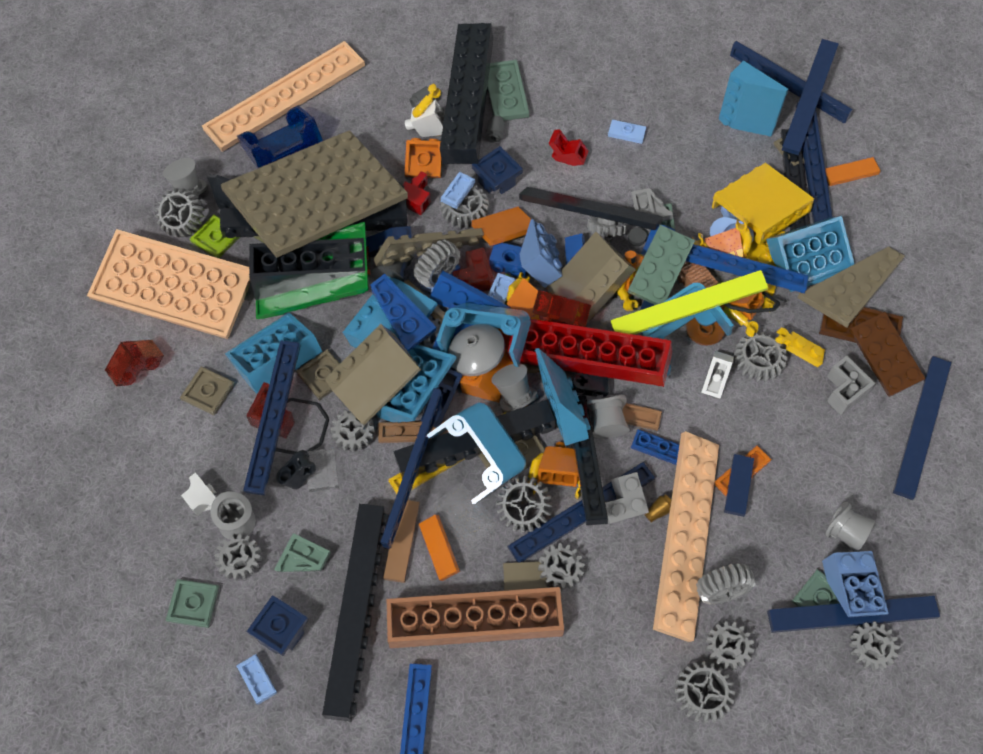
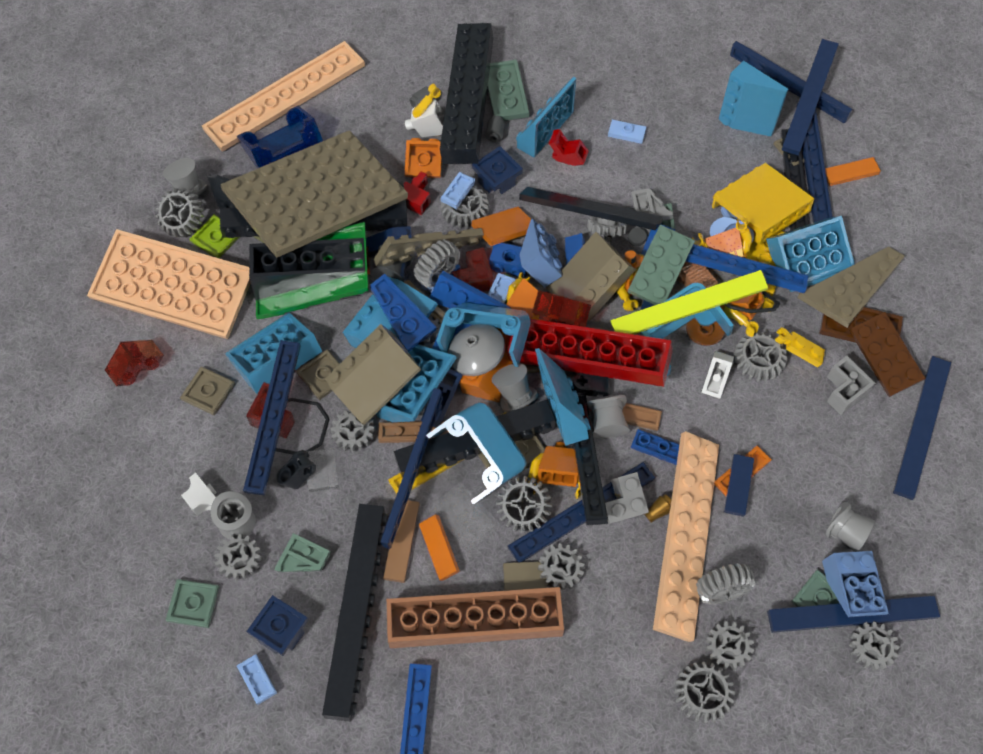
(547, 120): none -> dark azure slope

